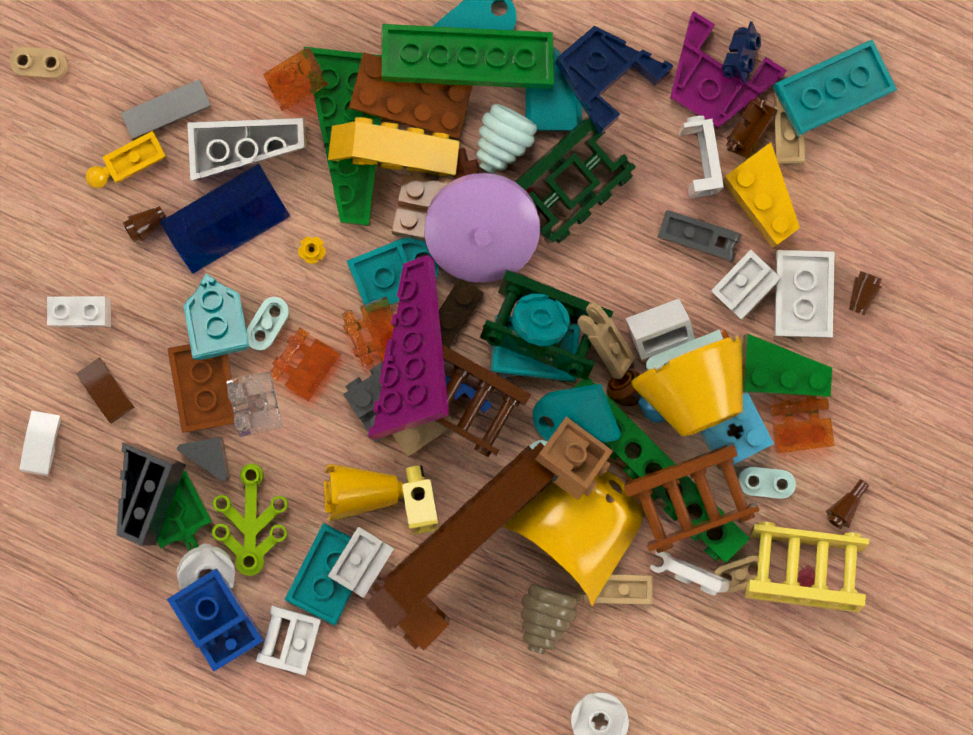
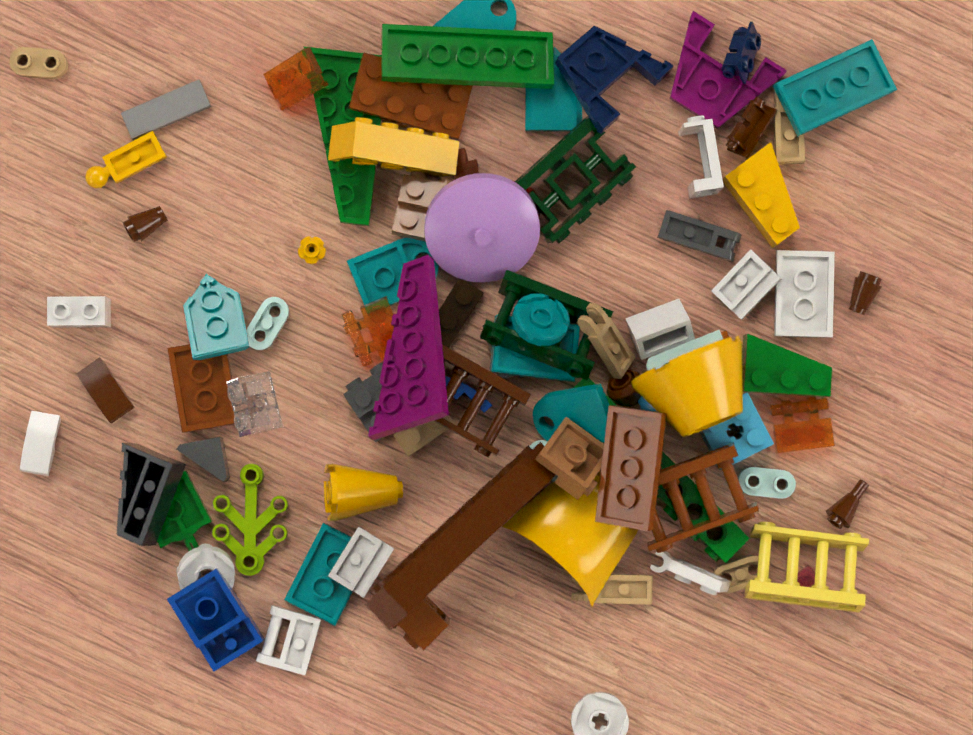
(225, 218): clear blue slope -> none
(234, 144): white wedge -> none
(311, 369): clear orange plate -> none
(421, 514): light yellow torso -> none
(503, 138): light aqua piece -> none
(546, 617): dark tan piece -> none
(630, 467): none -> dark orange plate

